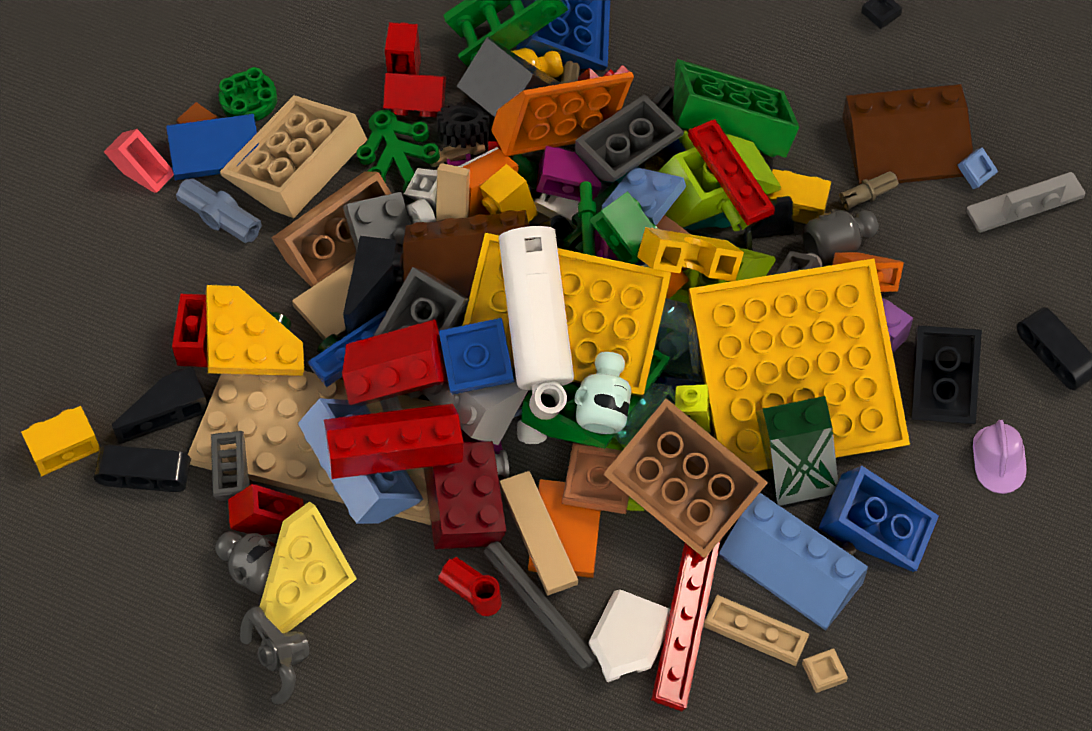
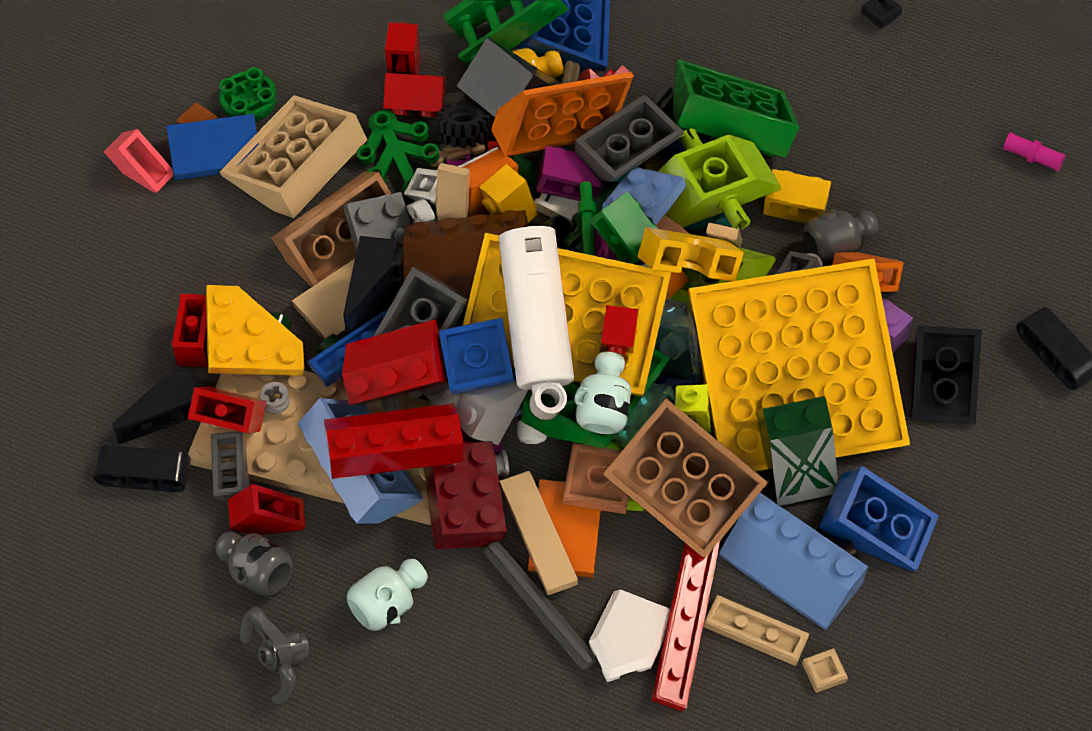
(60, 440): yellow brick -> none
(218, 210): sand blue piece -> none
(227, 409): none -> red brick
(280, 404): none -> light grey bush
(304, 570): light yellow plate -> none
(385, 594): none -> light aqua piece
(470, 585): red piece -> none
(619, 330): none -> red brick
(725, 233): none -> tan tile
(731, 172): red tile -> none
(777, 224): black piece -> none
(868, 190): dark tan axle -> none
(908, 132): reddish brown slope -> none
(977, 168): medium blue tile -> none
(999, 458): lavender piece -> none
(1025, 202): light grey bracket -> none
(1034, 151): none -> dark pink pin

